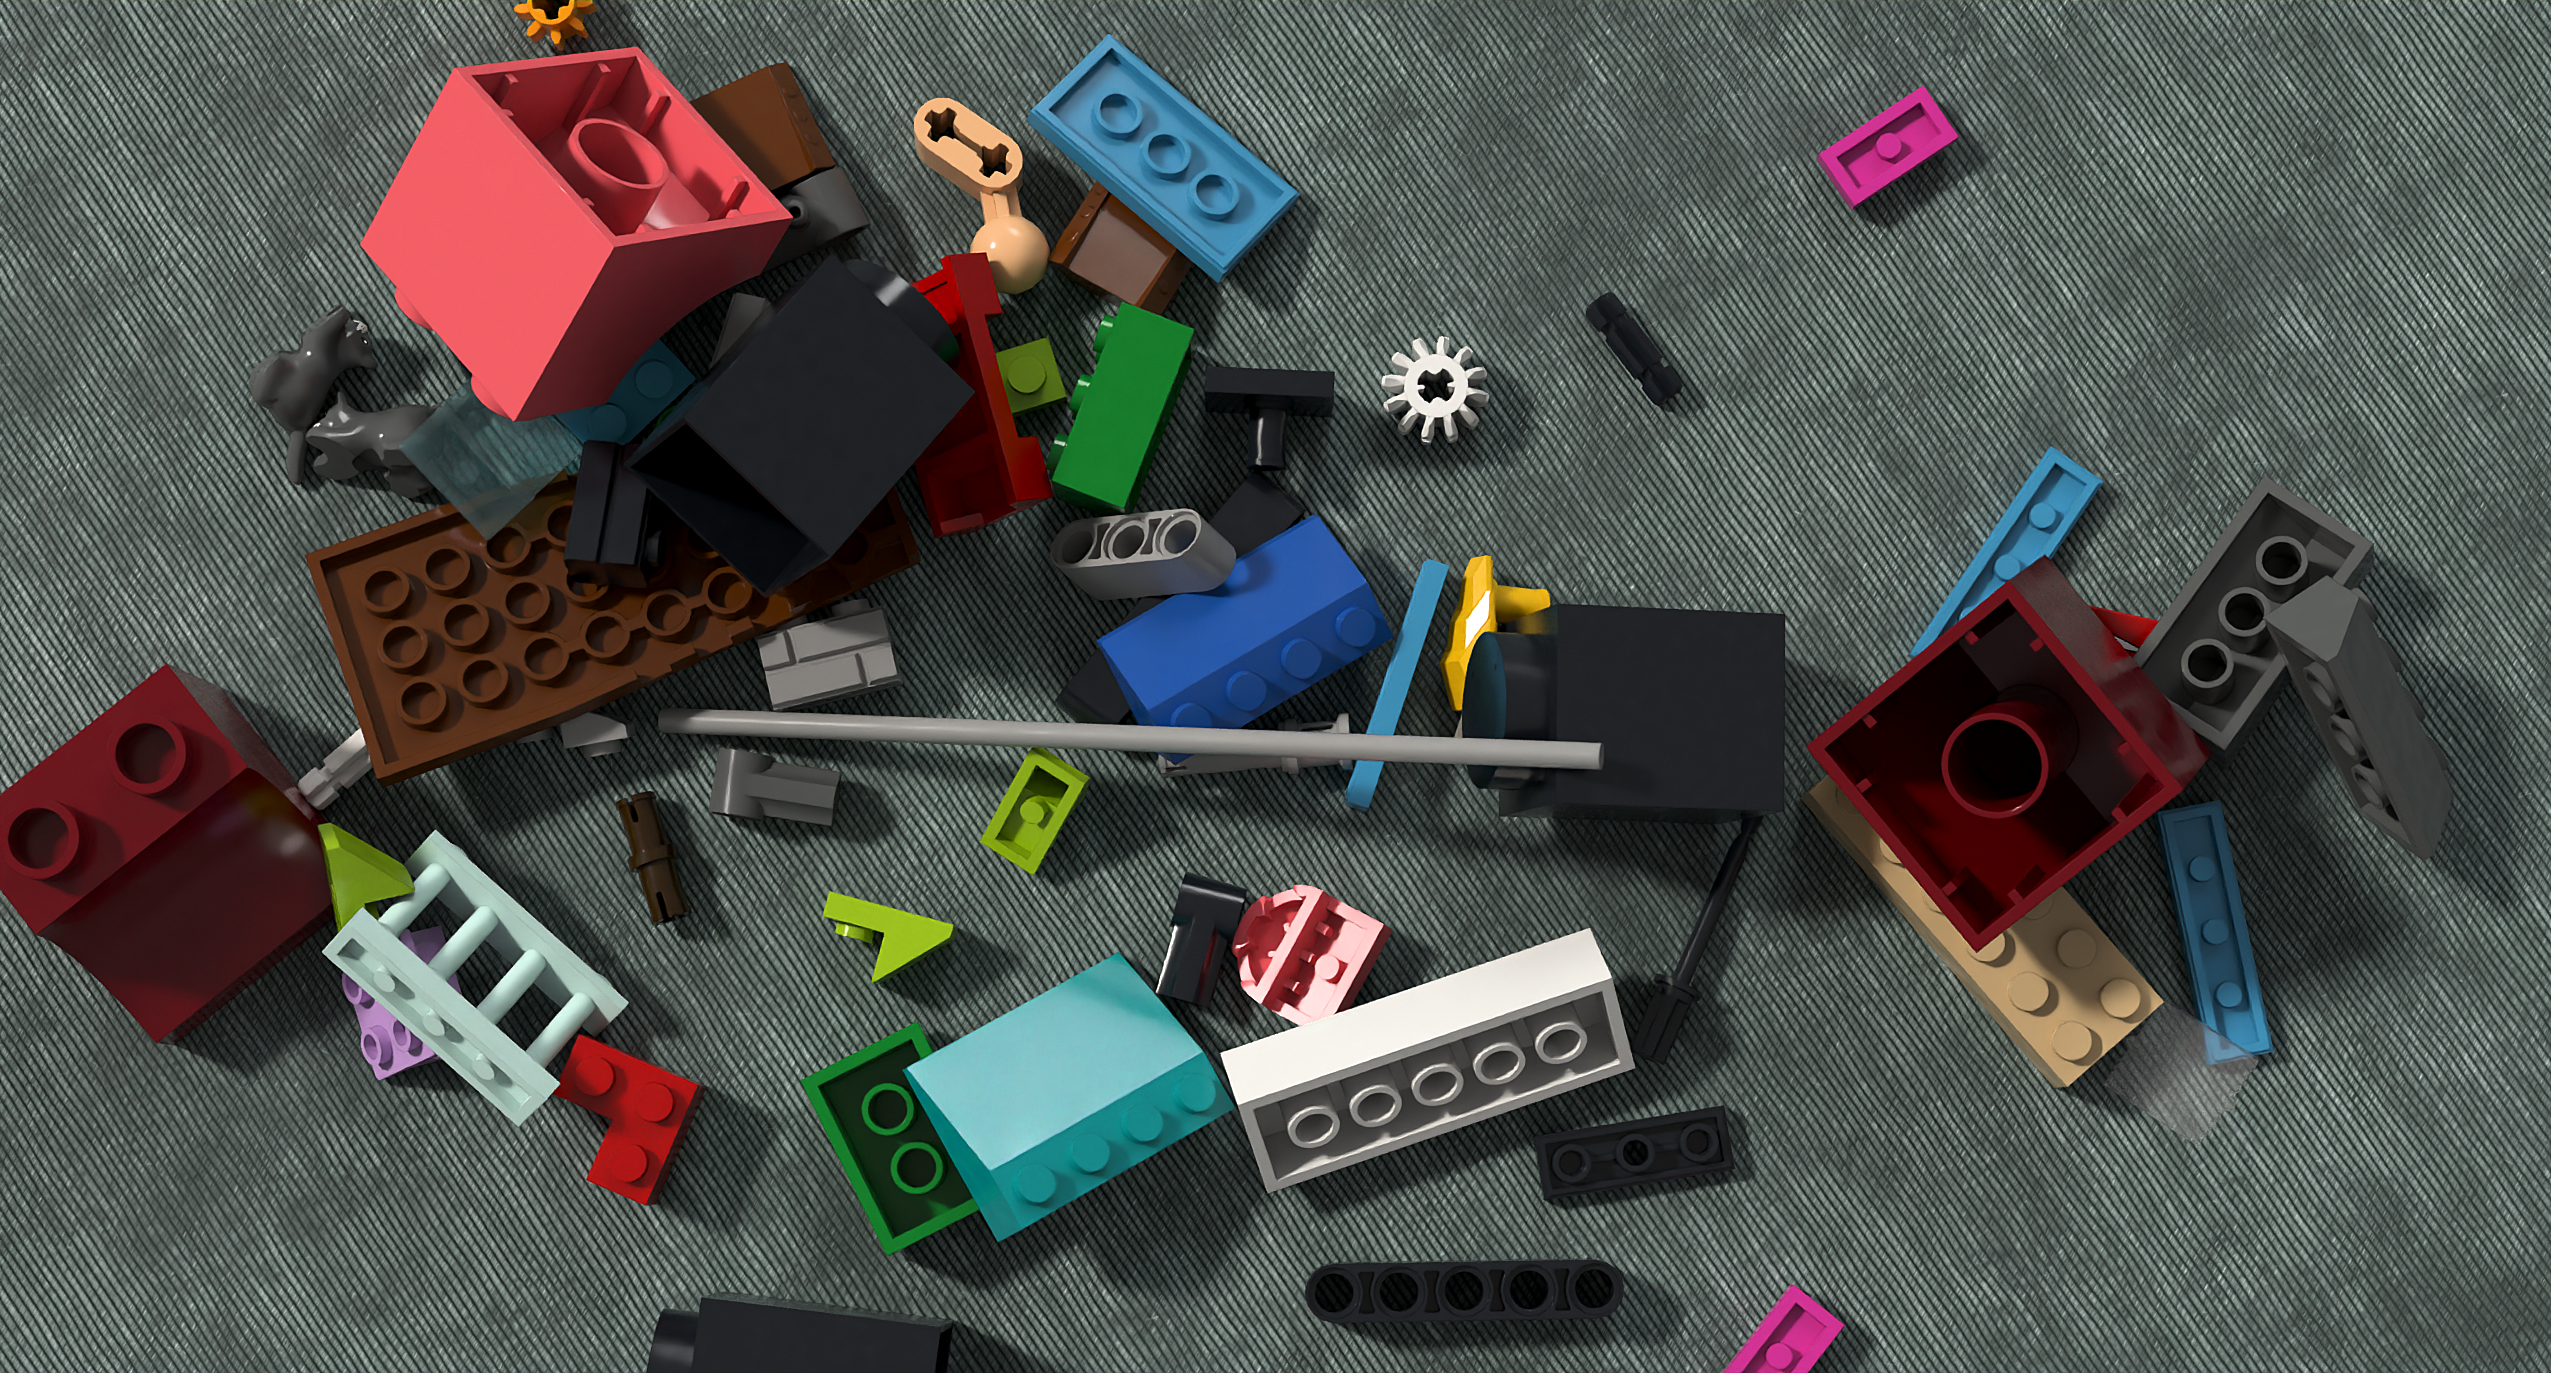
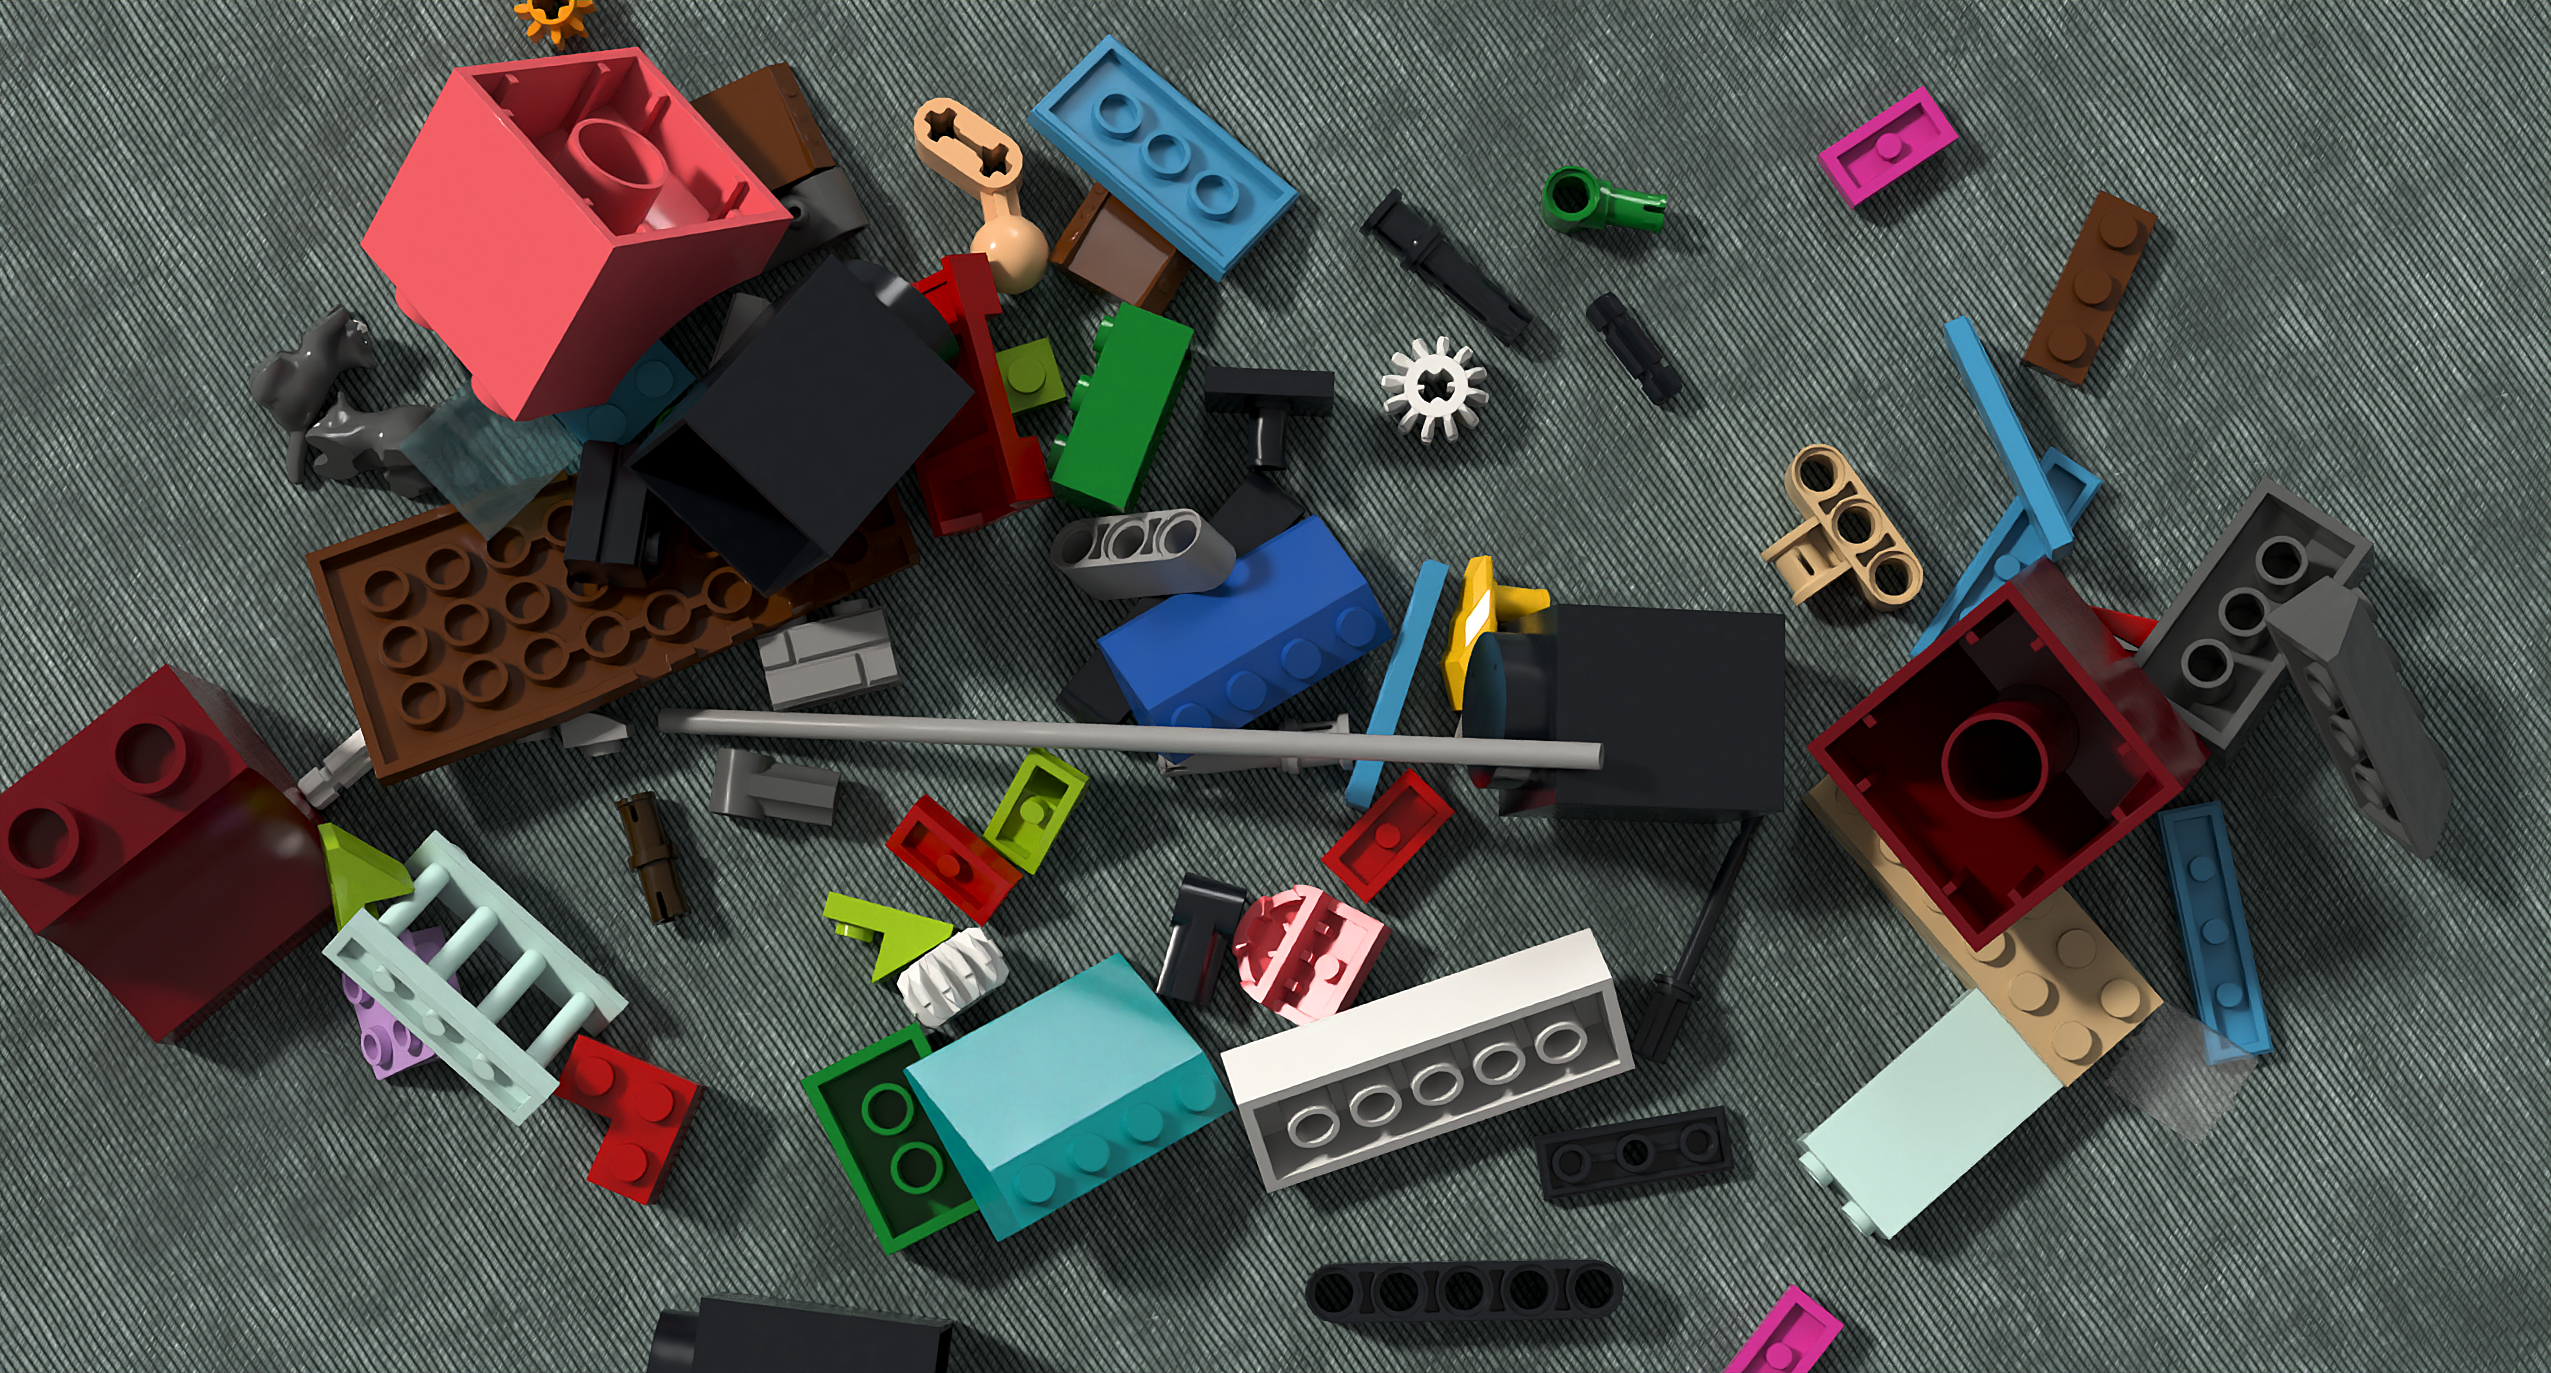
(952, 978): none -> white gear
(954, 860): none -> red plate
(1387, 835): none -> red plate
(1424, 249): none -> black pin
(1604, 204): none -> green pin
(1818, 554): none -> tan piece
(1928, 1116): none -> light aqua panel
(2009, 439): none -> dark azure tile
(2088, 289): none -> reddish brown plate

